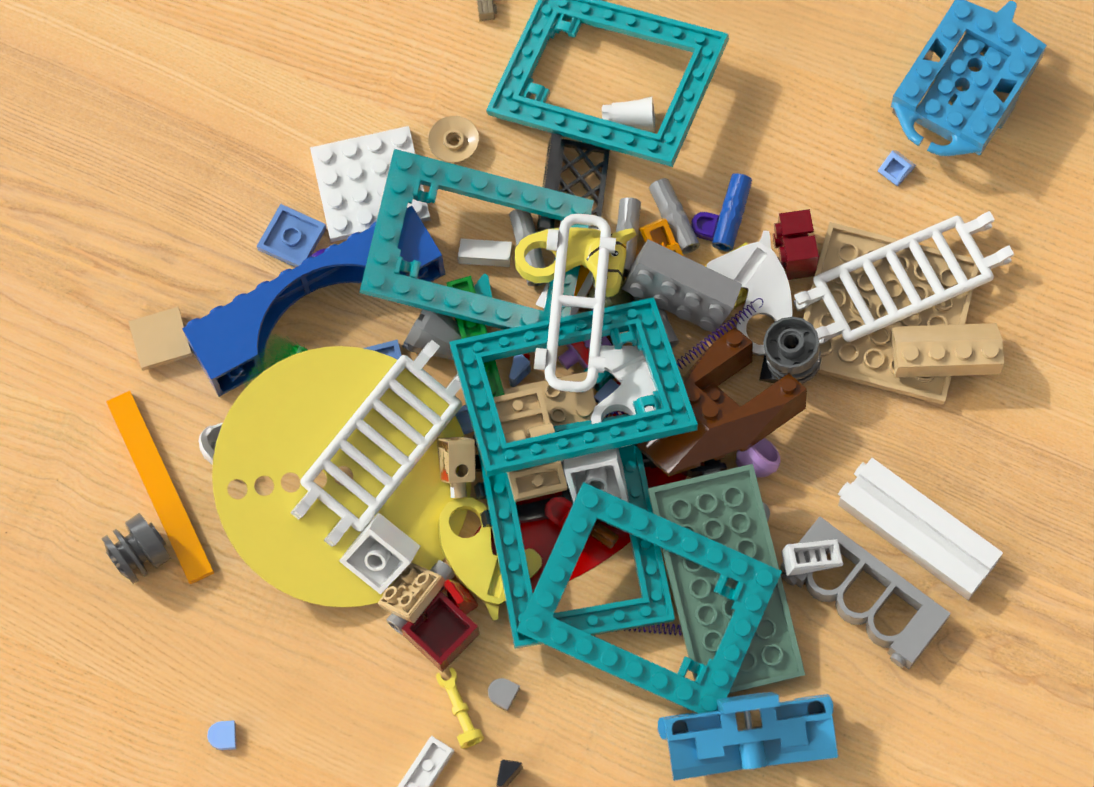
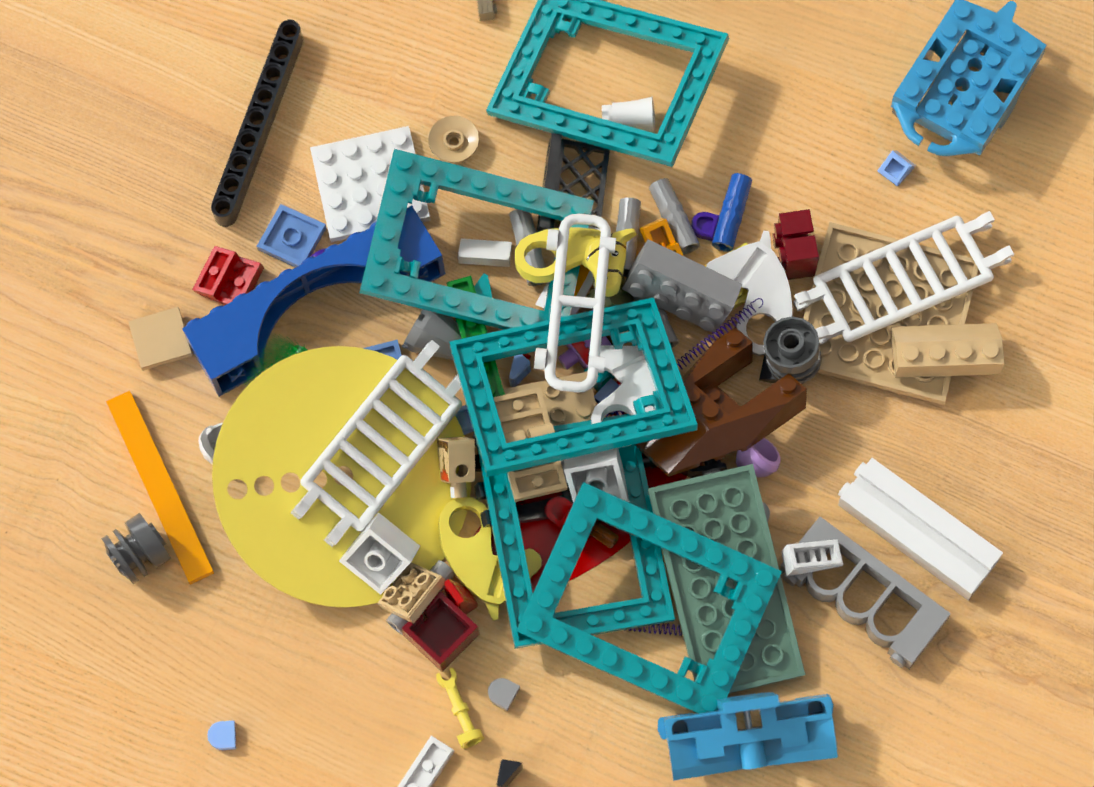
(227, 276): none -> red slope
(257, 133): none -> black beam

